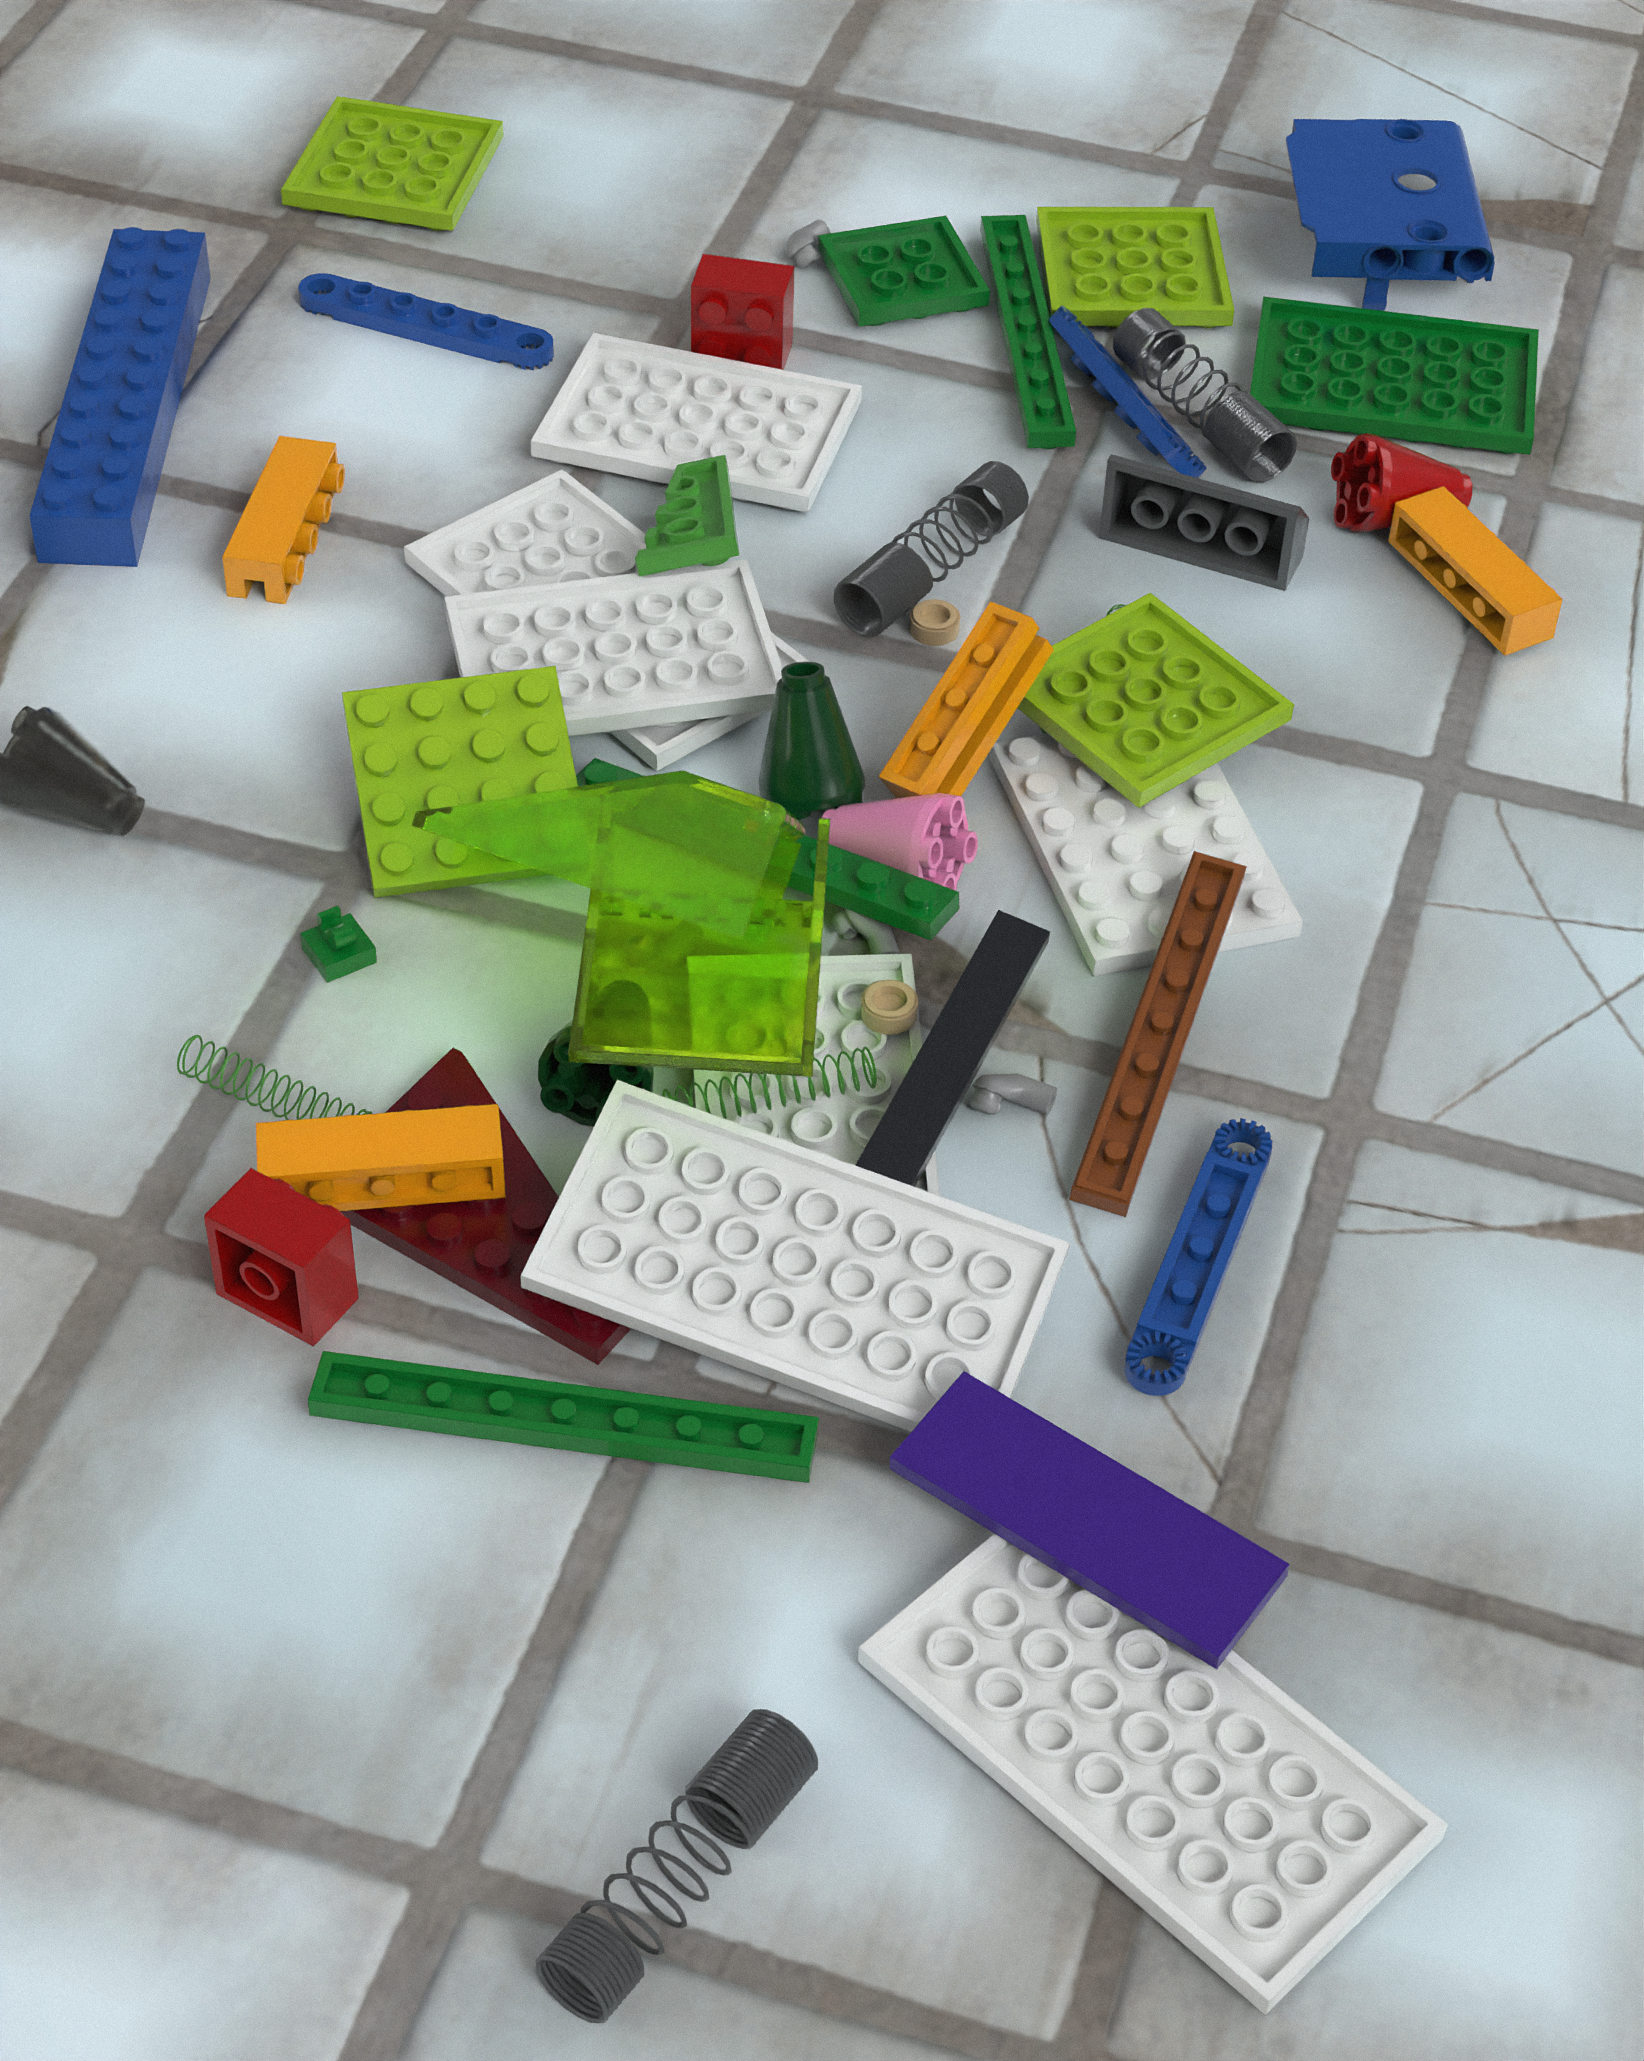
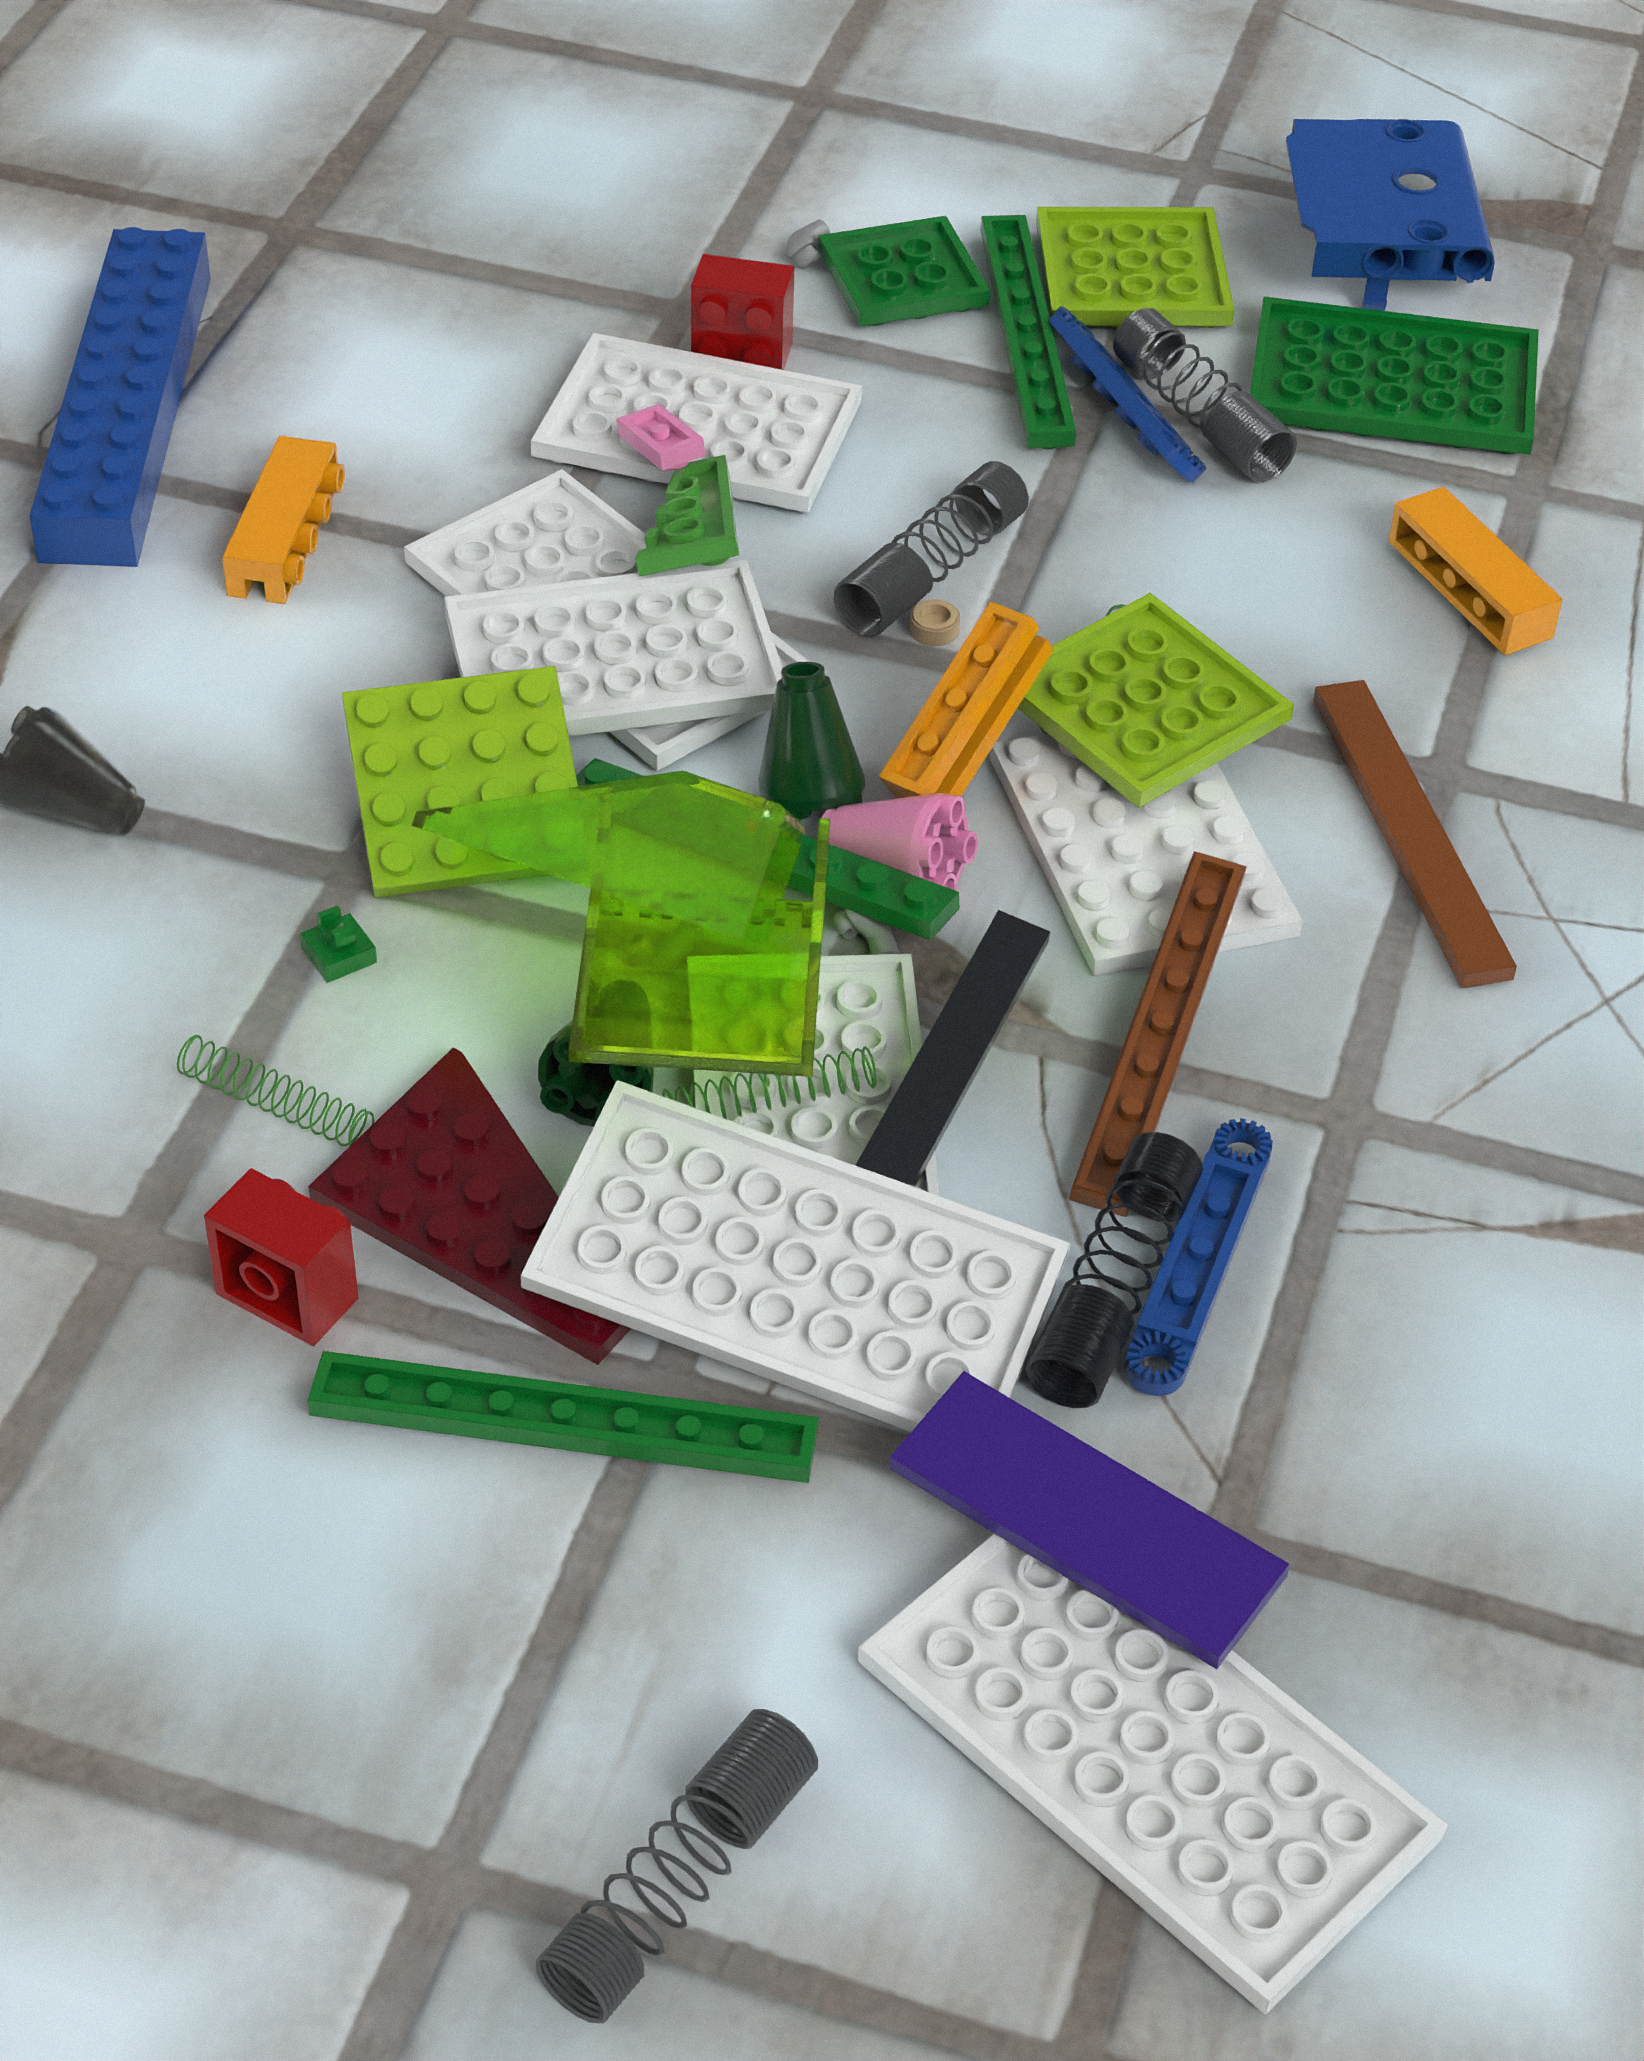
(387, 1157): light orange brick -> none
(393, 163): lime plate -> none
(426, 321): blue plate -> none
(661, 437): none -> bright pink plate
(889, 1007): tan tile -> none
(1013, 1088): light grey arm -> none
(1088, 1321): none -> black piece
(1202, 523): dark grey slope -> none
(1380, 473): red cone -> none
(1415, 835): none -> dark orange tile

